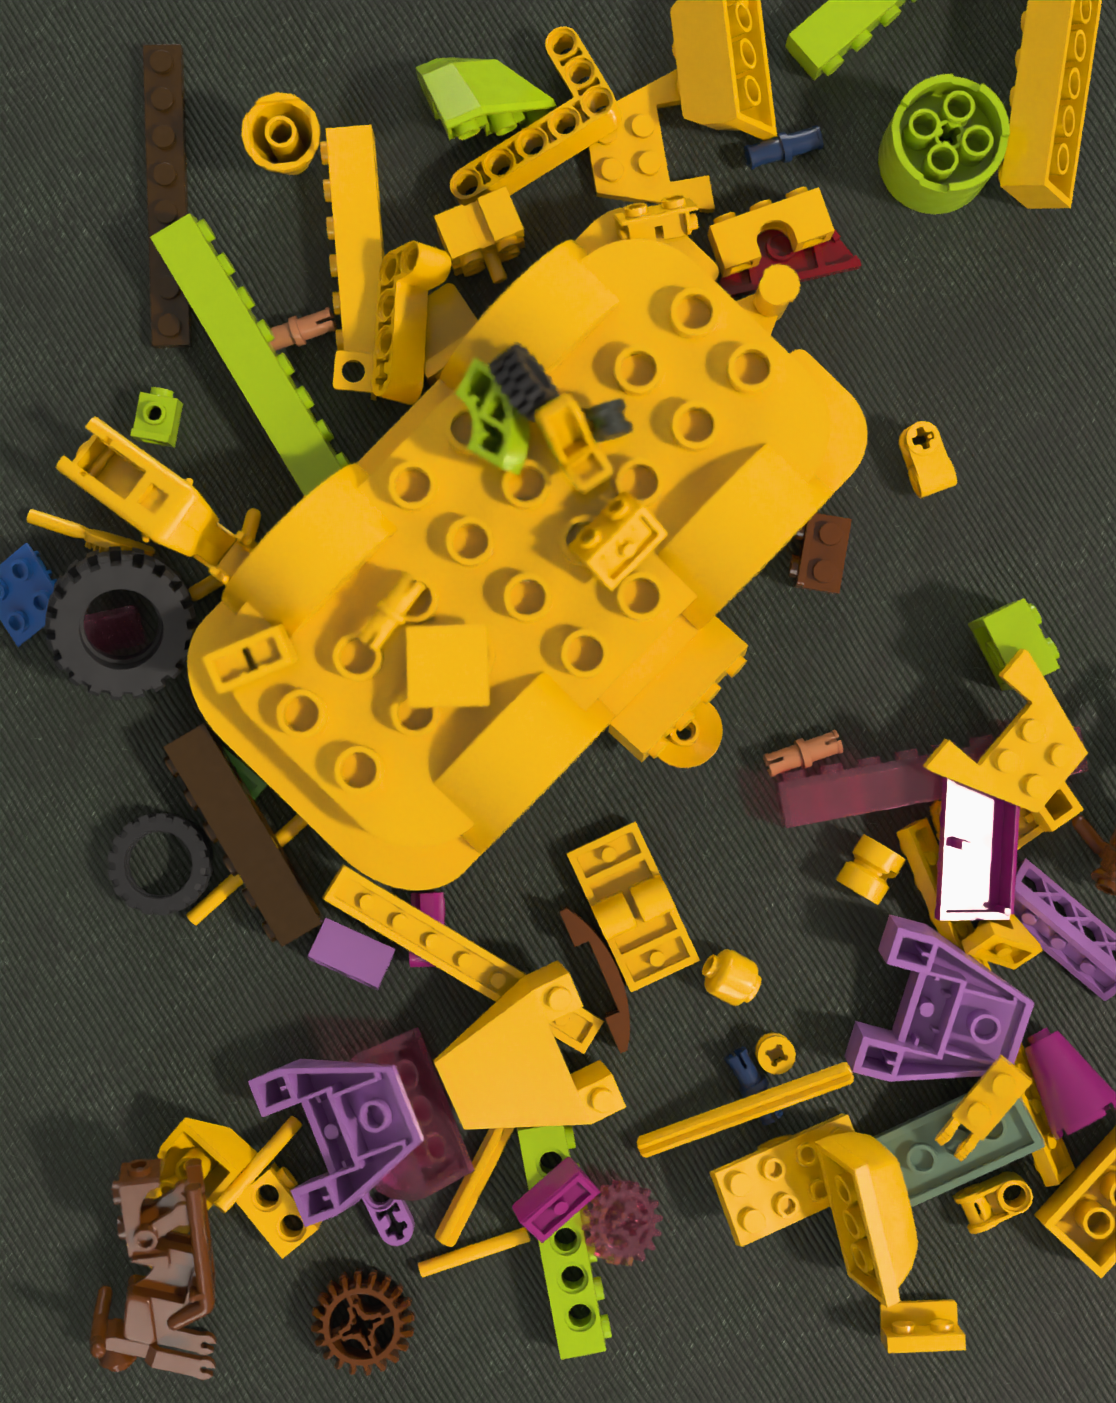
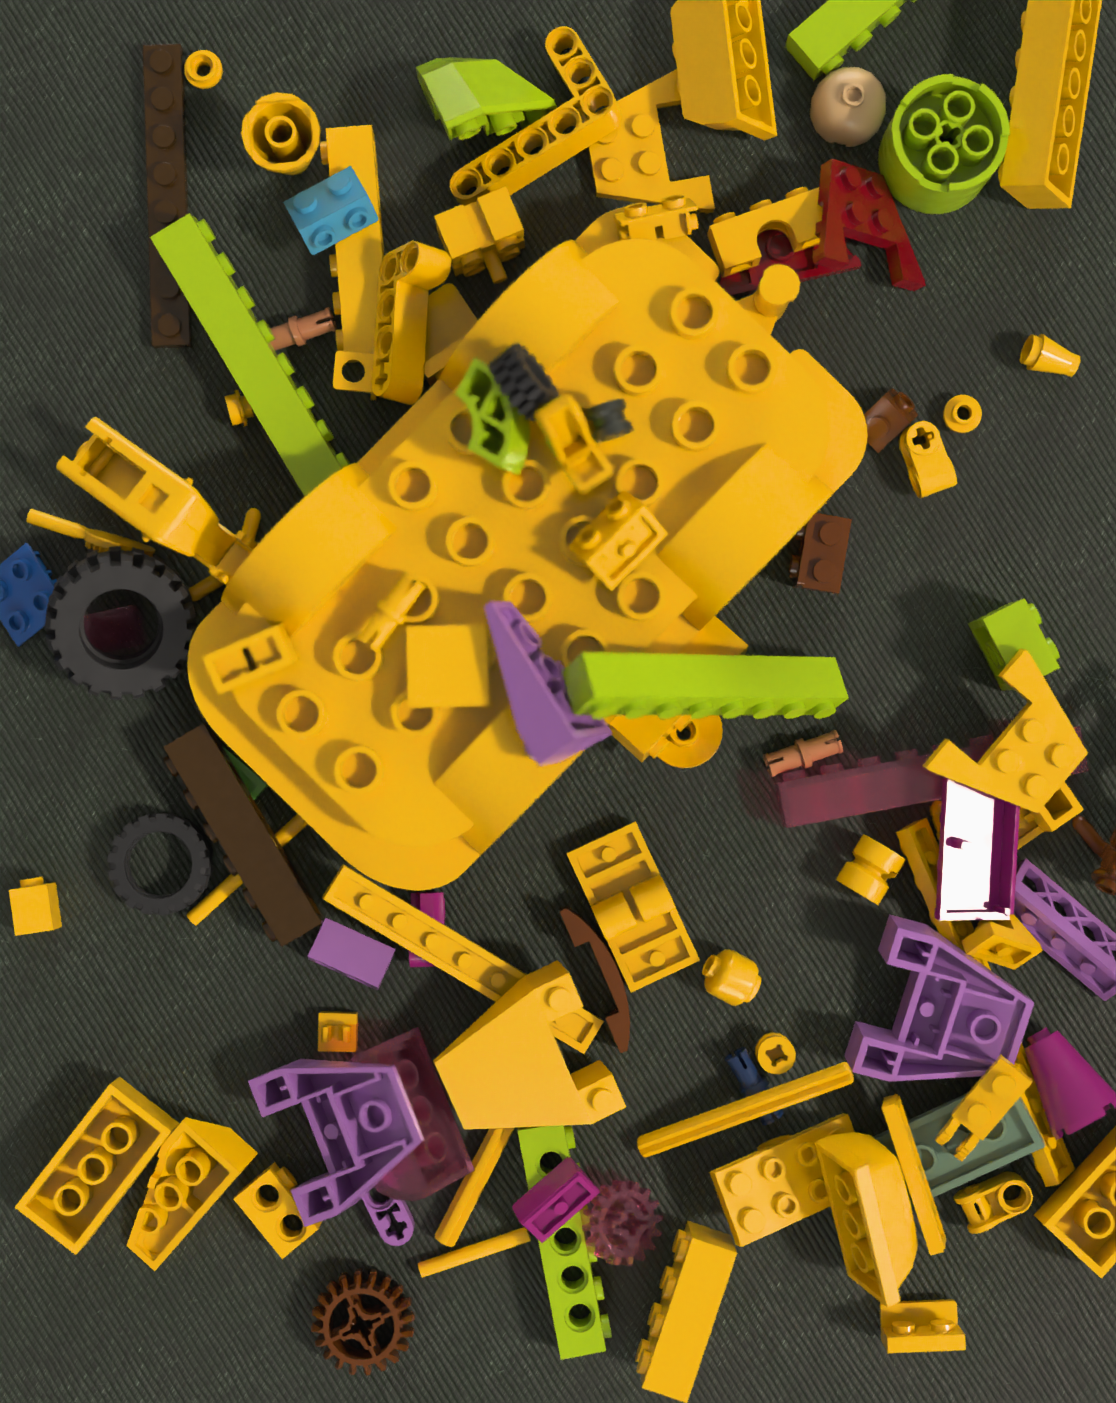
(35, 906): none -> yellow brick
(97, 1165): none -> yellow brick
(164, 429): lime brick -> none
(175, 1289): reddish brown piece -> none
(200, 59): none -> yellow plate
(238, 408): none -> yellow plate
(258, 1164): yellow bar -> none
(331, 210): none -> dark azure bracket
(337, 1031): none -> yellow tile
(538, 691): none -> medium lavender wedge
(686, 1310): none -> yellow brick
(703, 685): none -> lime brick
(783, 147): dark blue pin -> none
(848, 106): none -> tan cylinder
(862, 209): none -> dark red wing
(888, 418): none -> reddish brown bracket
(914, 1174): none -> yellow tile
(954, 422): none -> yellow plate
(1046, 355): none -> yellow cone

